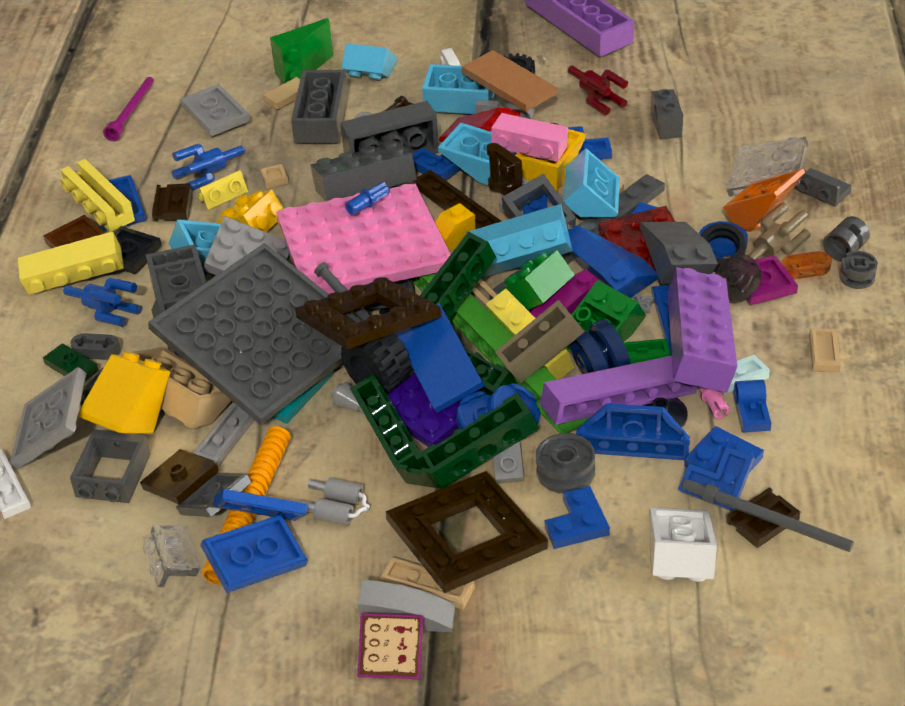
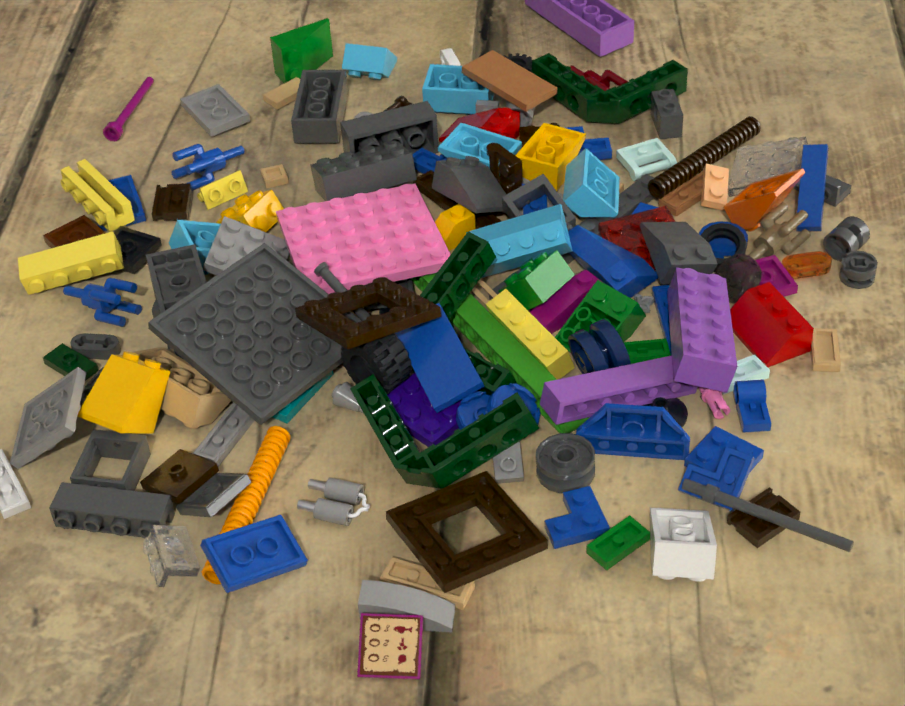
(110, 510): none -> dark grey brick
(259, 504): blue tile -> none
(367, 198): blue axle -> none
(468, 184): none -> dark grey slope
(530, 137): bright pink brick -> none
(539, 341): dark tan brick -> none
(615, 103): none -> dark green brick
(618, 542): none -> green plate
(644, 153): none -> light aqua plate
(683, 196): none -> medium nougat tile
(707, 154): none -> dark brown piece
(714, 187): none -> light nougat plate
(770, 325): none -> red slope
(813, 186): none -> blue tile

